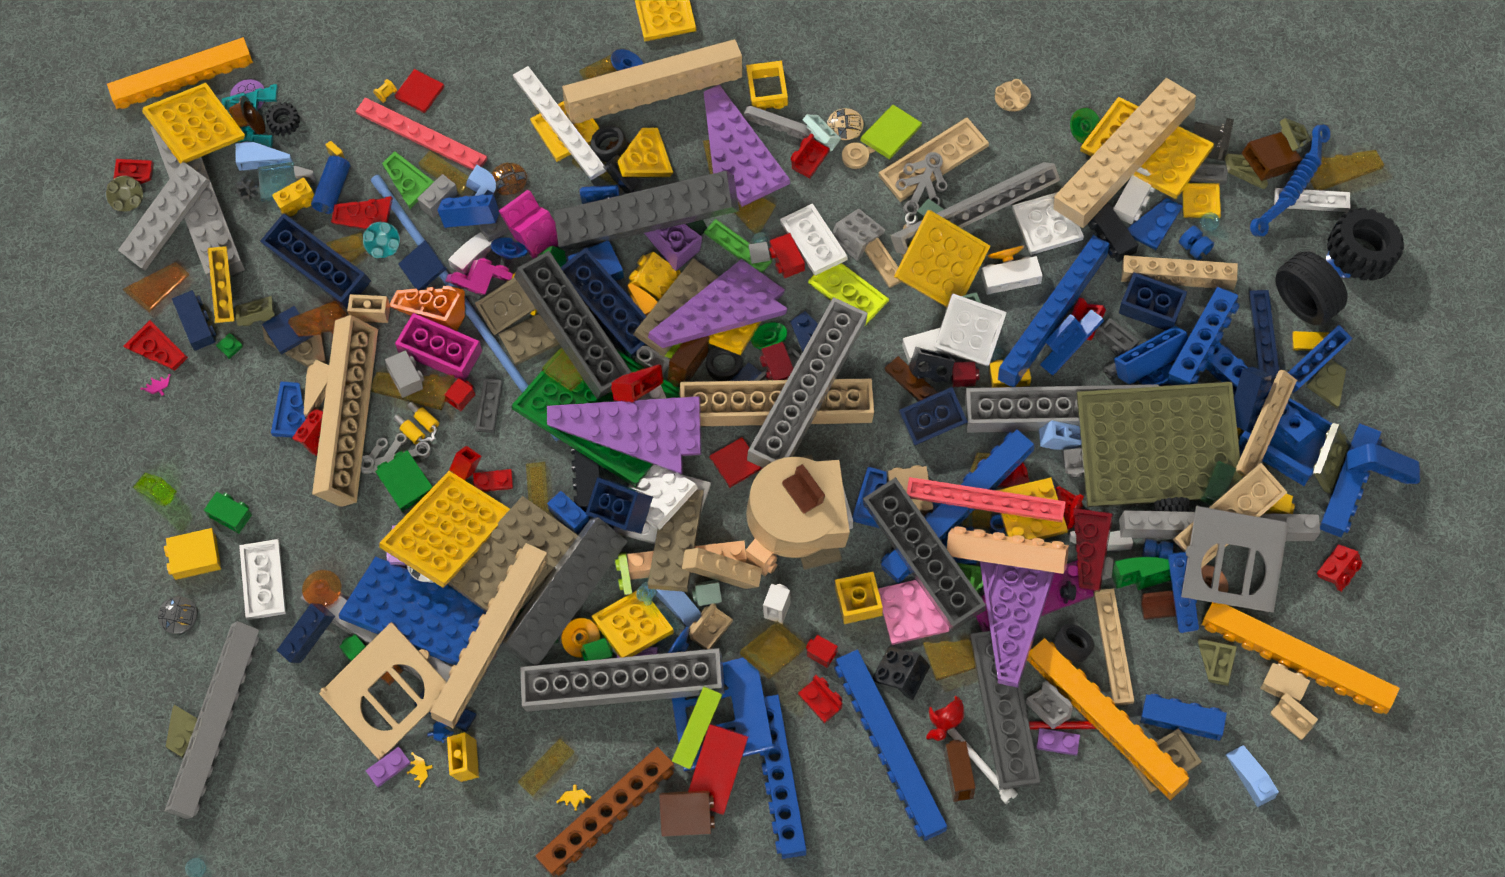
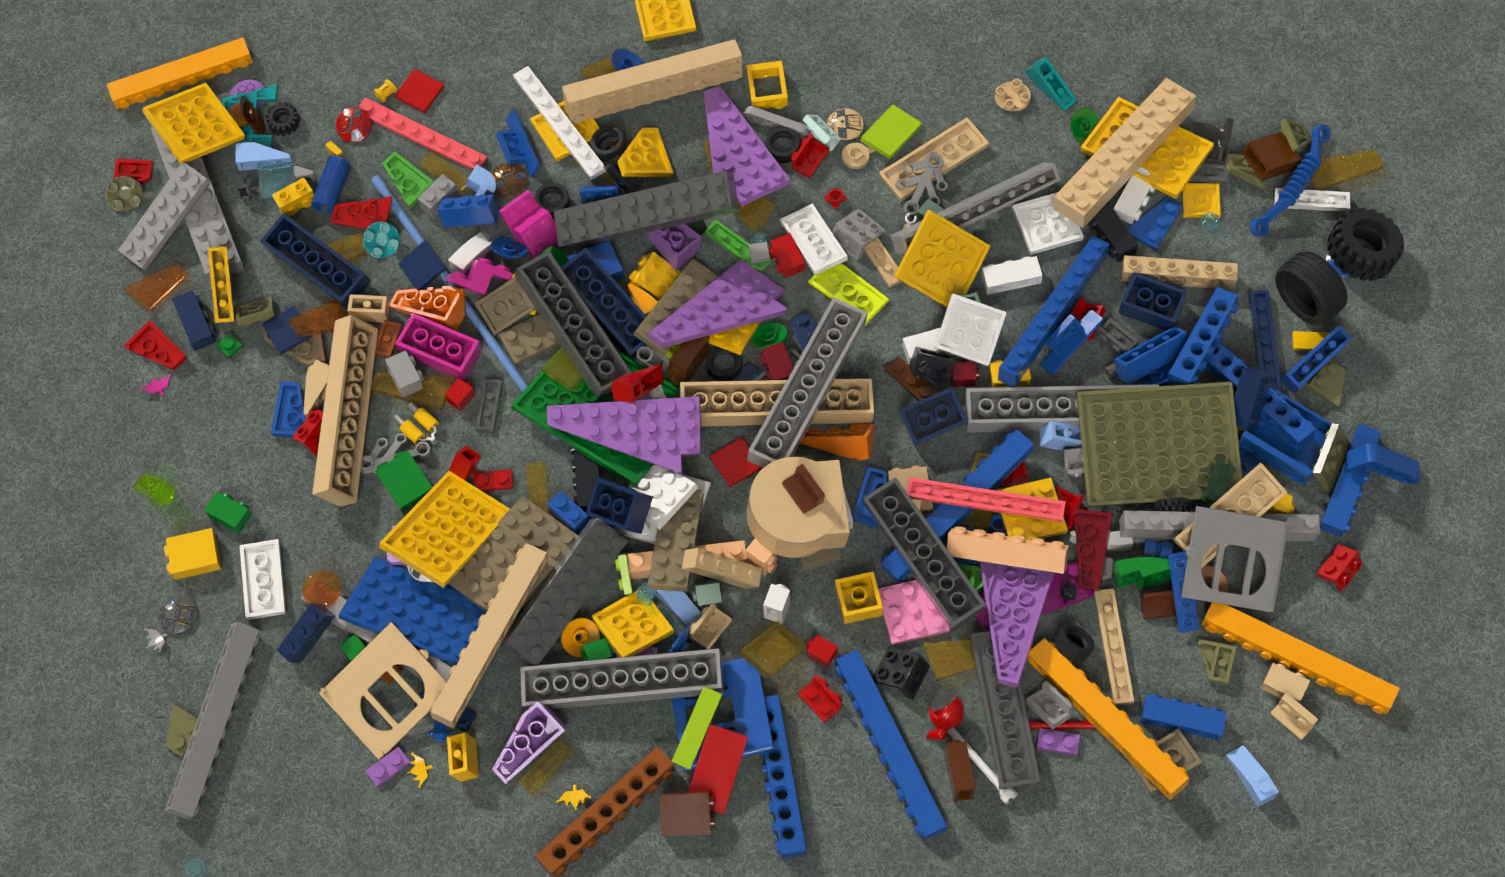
(156, 639): none -> light grey piece
(353, 124): none -> red dish
(387, 338): none -> dark orange plate
(516, 144): none -> blue bracket
(532, 734): none -> medium lavender wedge
(552, 188): none -> black tyre
(780, 133): none -> black tyre
(835, 193): none -> red plate
(851, 443): none -> orange wedge
(1006, 255): light orange dish -> none
(1050, 83): none -> teal slope
(1200, 245): blue wheel -> none
(1266, 422): tan plate -> none

